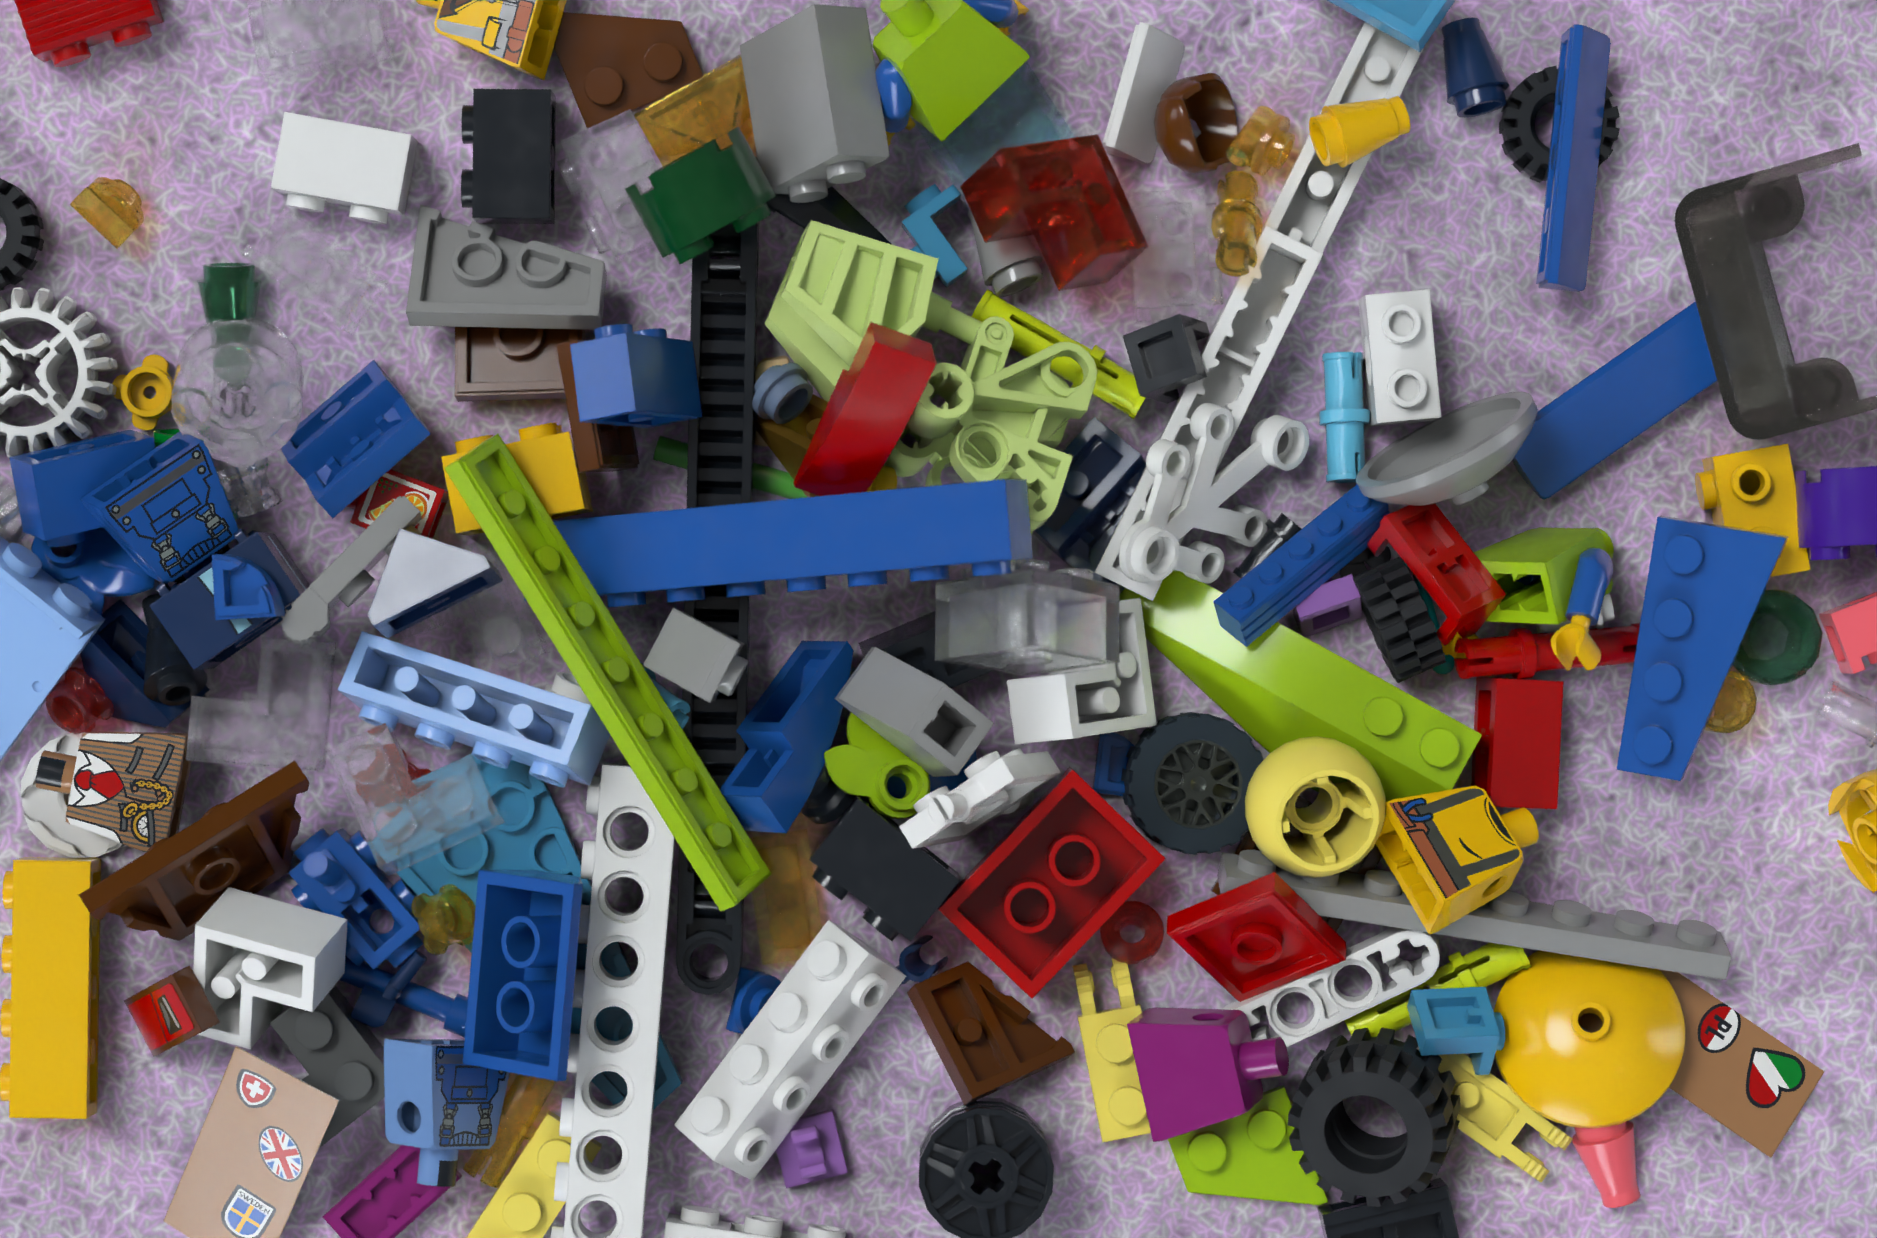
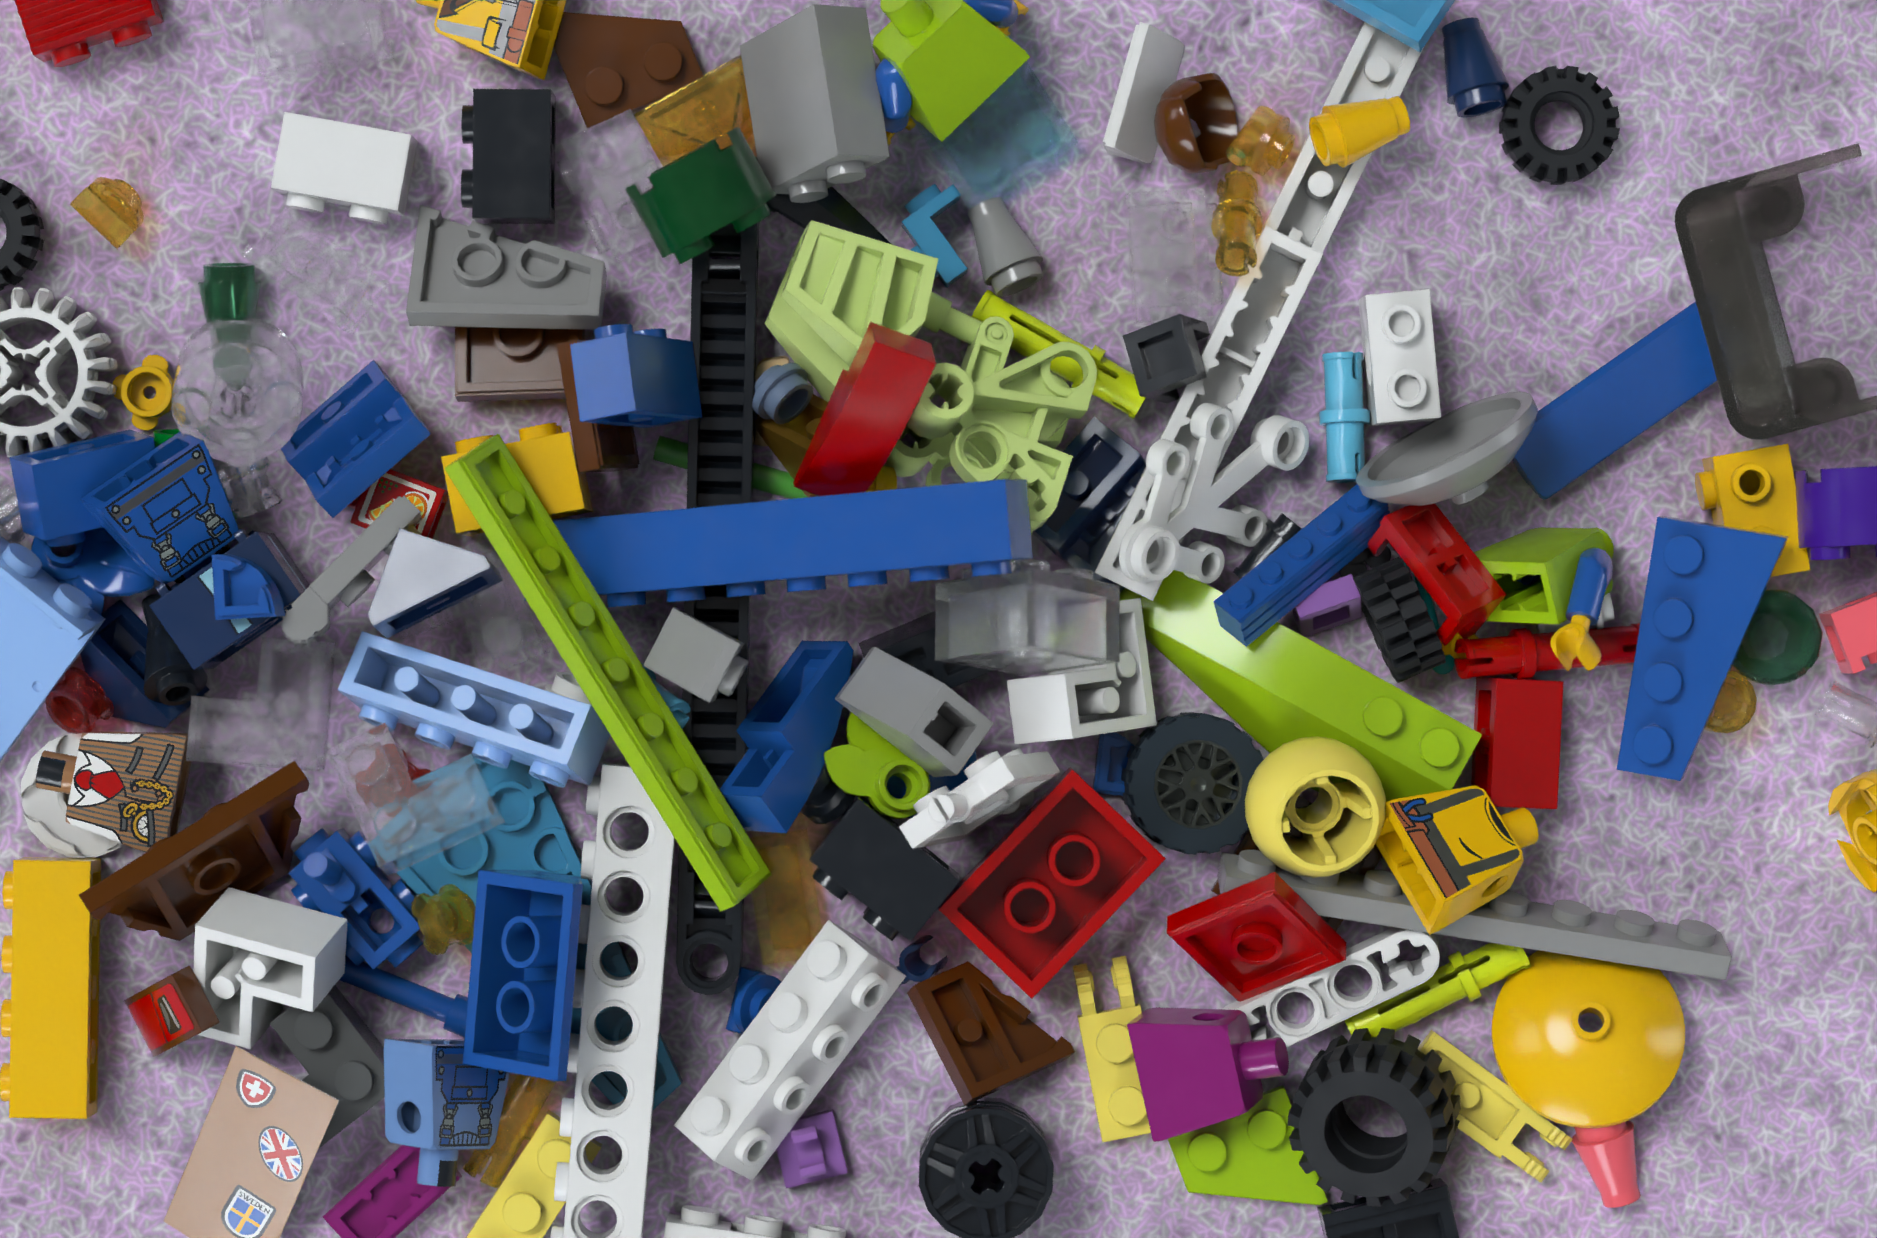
(375, 1006): dark blue hand -> none
(1066, 200): clear red brick -> none
(1134, 914): clear red plate -> none
(1457, 1024): dark azure bracket -> none
(1573, 159): blue slope -> none
(1735, 1068): medium nougat sticker -> none

